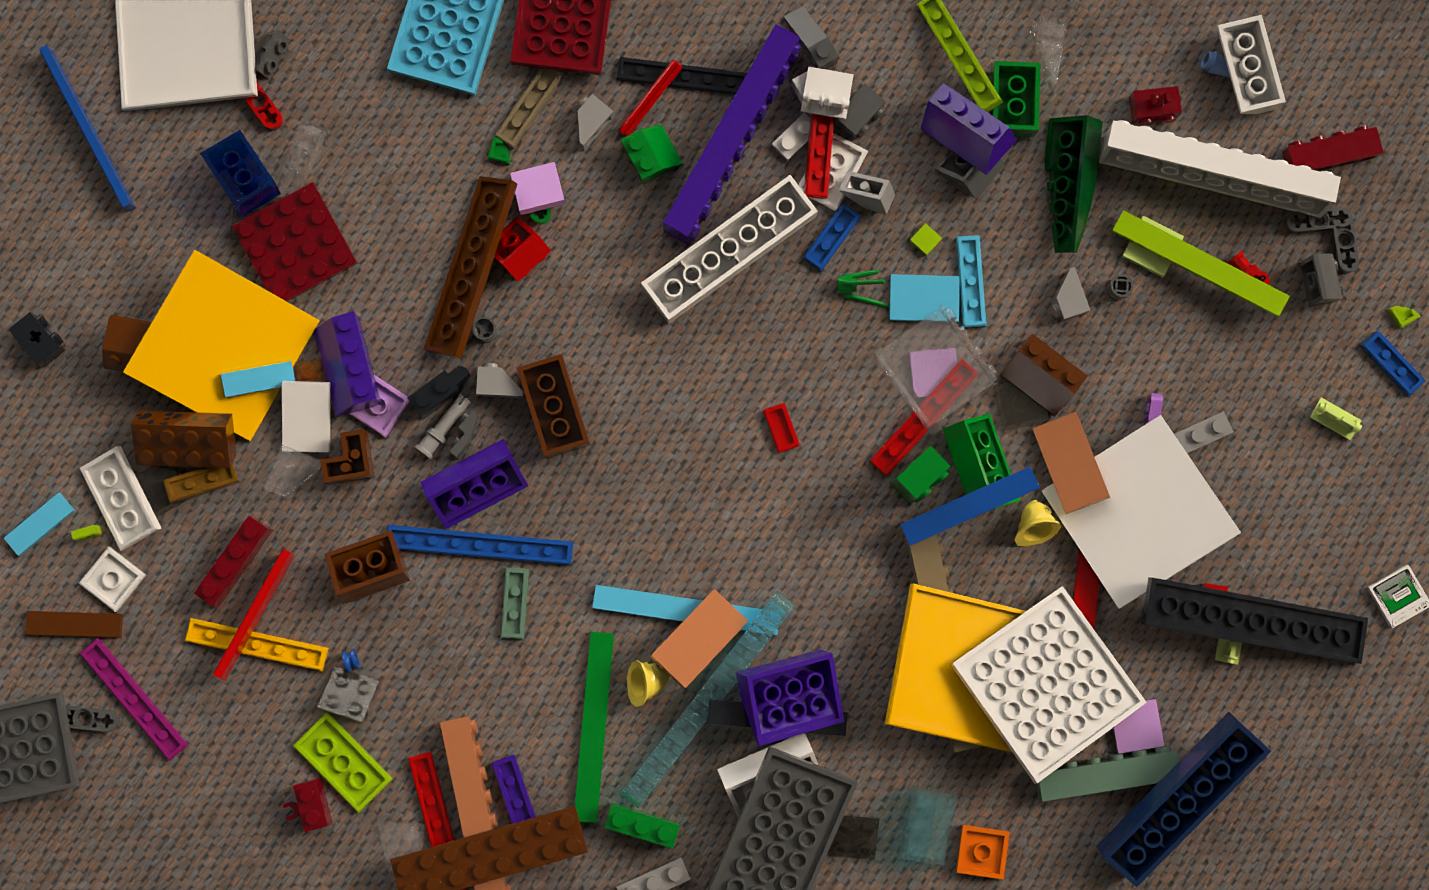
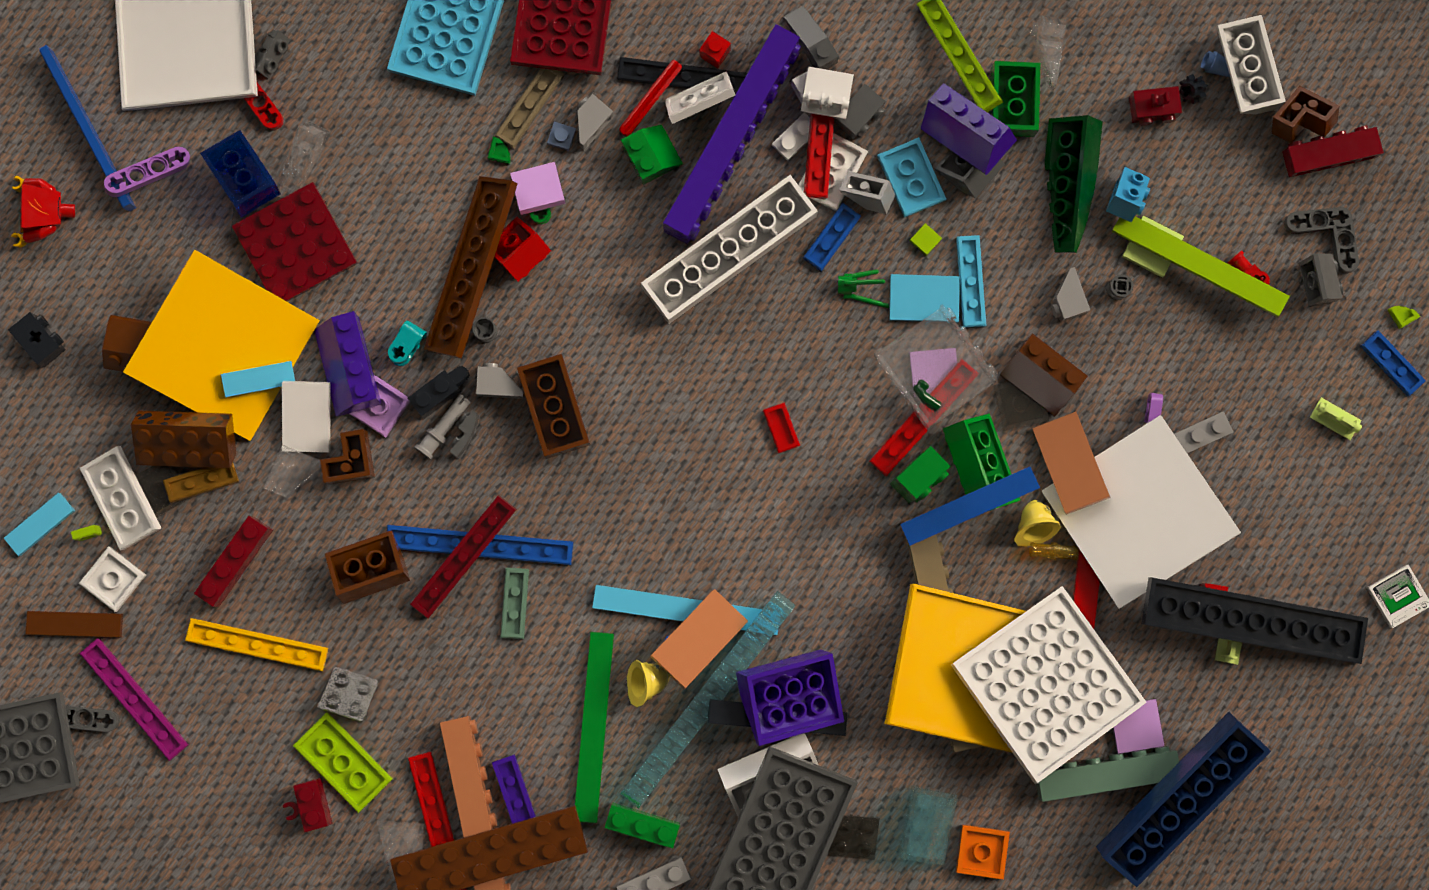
(39, 210): none -> red torso
(149, 175): none -> medium lavender beam
(253, 615): red tile -> none
(309, 371): clear orange plate -> none
(350, 660): blue bush -> none
(407, 339): none -> teal piece
(463, 556): none -> dark red plate
(474, 484): dark purple slope -> none
(561, 136): none -> sand blue plate
(699, 97): none -> white tile
(715, 49): none -> red brick
(911, 177): none -> medium azure tile
(927, 399): none -> dark green arm
(1053, 551): none -> clear yellow pin
(1128, 195): none -> dark azure brick
(1192, 88): none -> black gear
(1219, 169): white brick -> none
(1303, 111): none -> reddish brown brick

